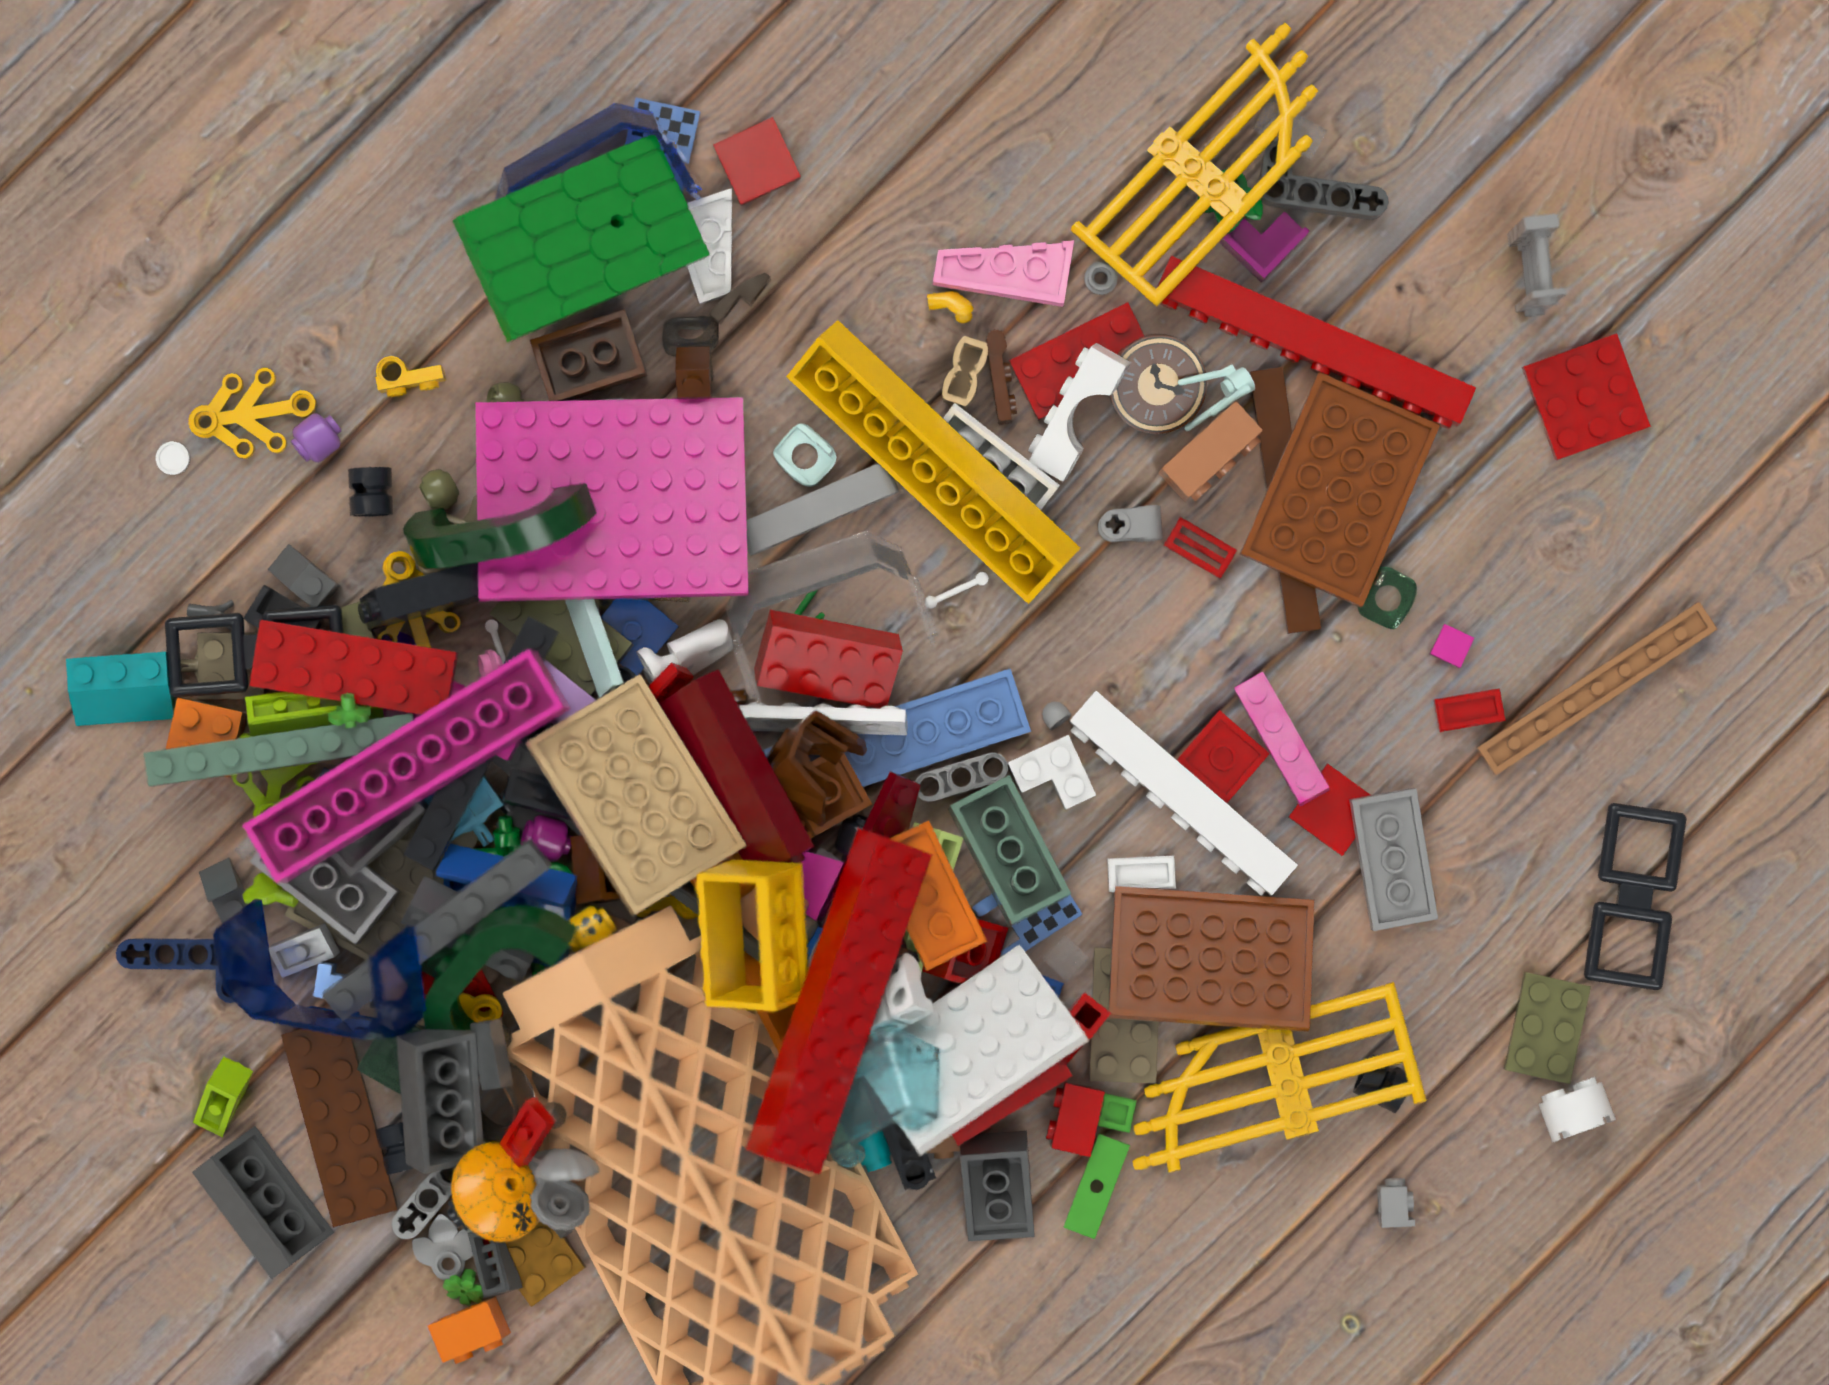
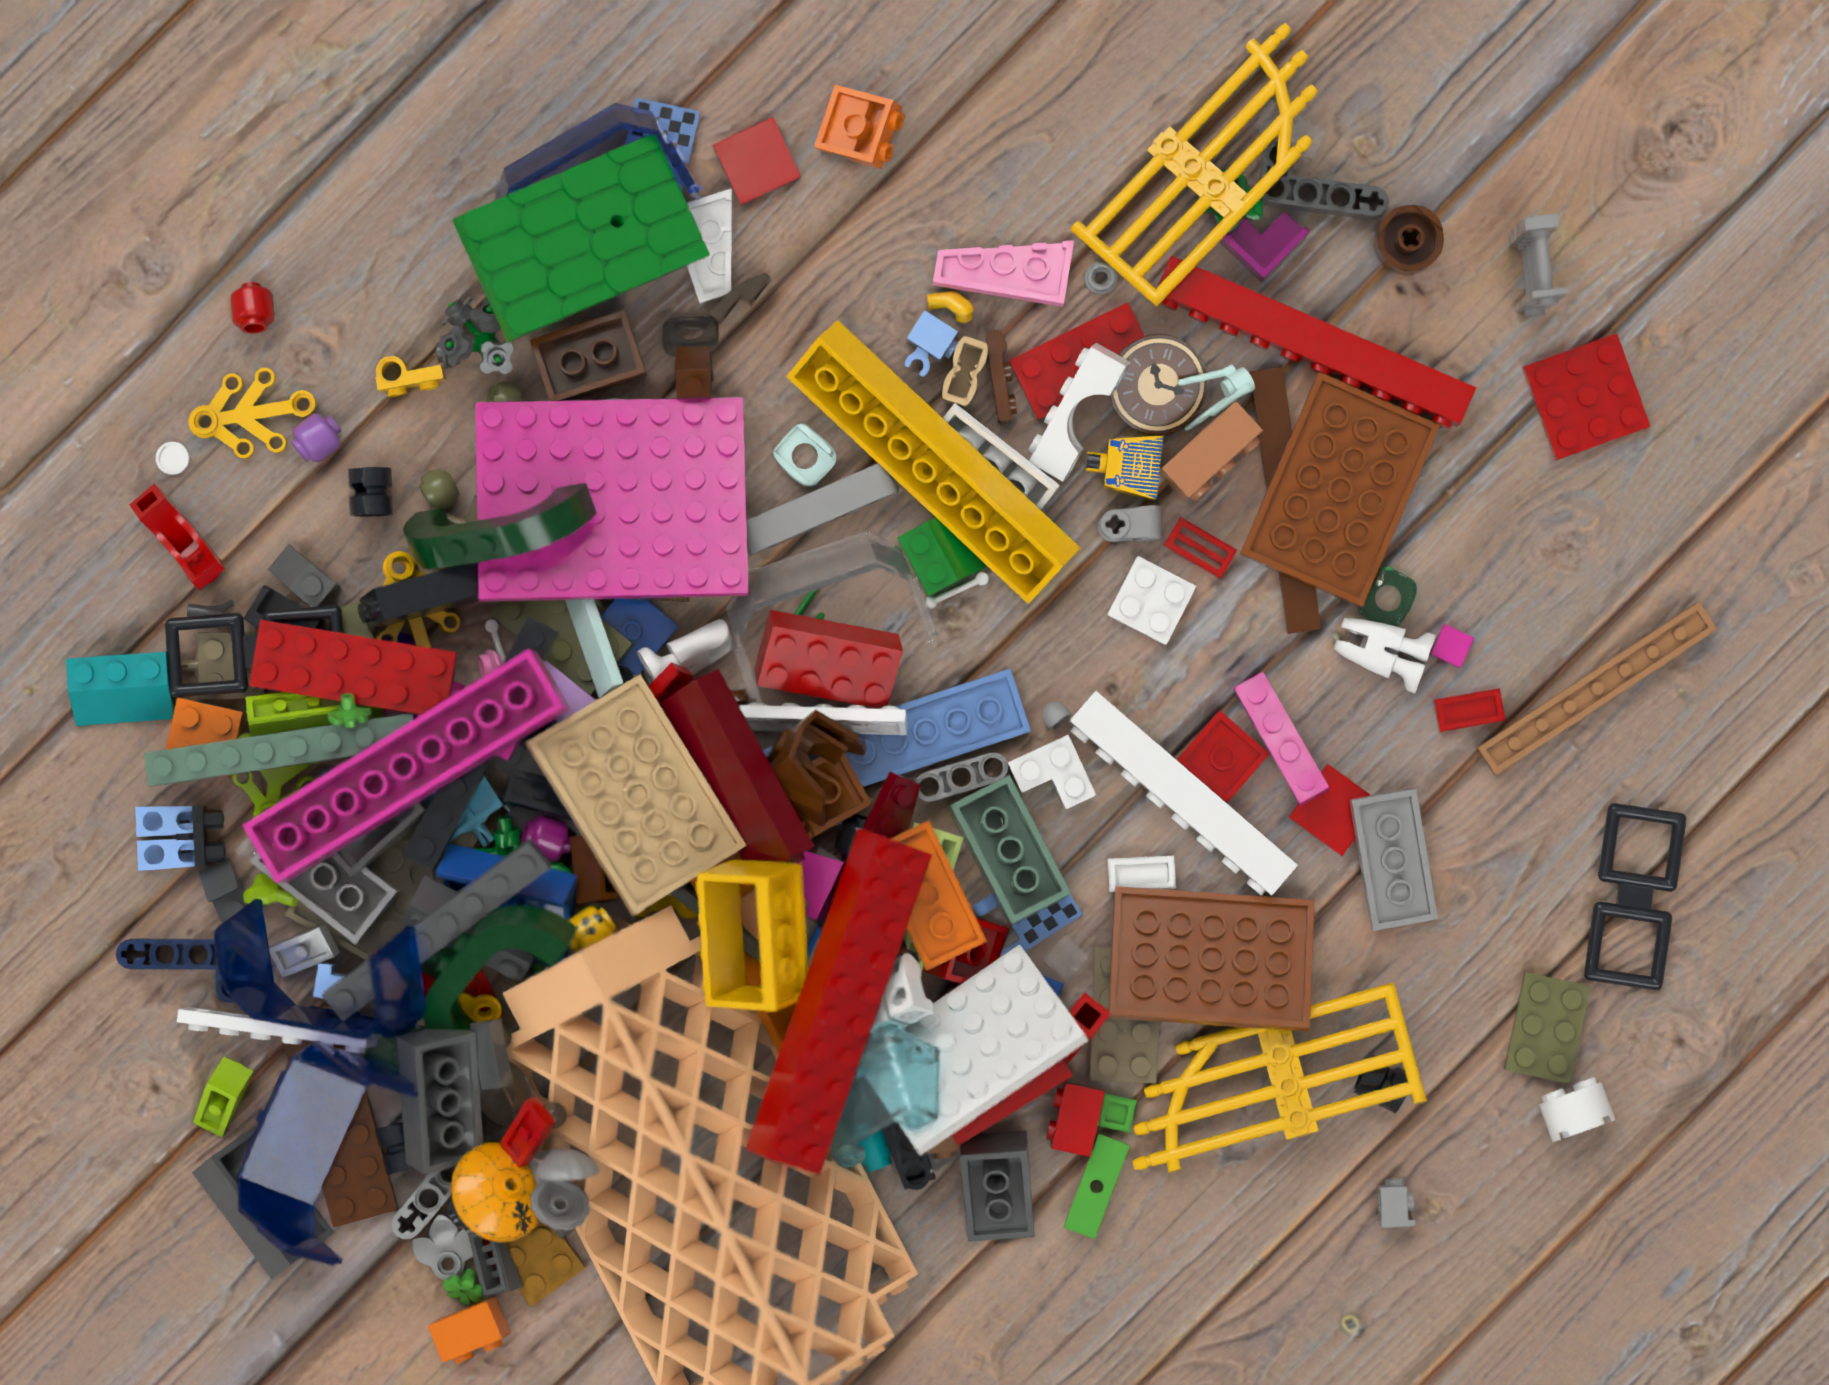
(178, 536): none -> red arch
(188, 837): none -> light blue hips
(233, 1023): none -> white plate
(252, 308): none -> red head
(299, 1141): none -> clear blue piece
(459, 346): none -> dark grey plant
(859, 126): none -> orange plate
(931, 338): none -> light blue brick
(938, 556): none -> green slope
(1130, 465): none -> torso
(1151, 600): none -> white plate
(1381, 647): none -> white piece
(1428, 240): none -> reddish brown brick

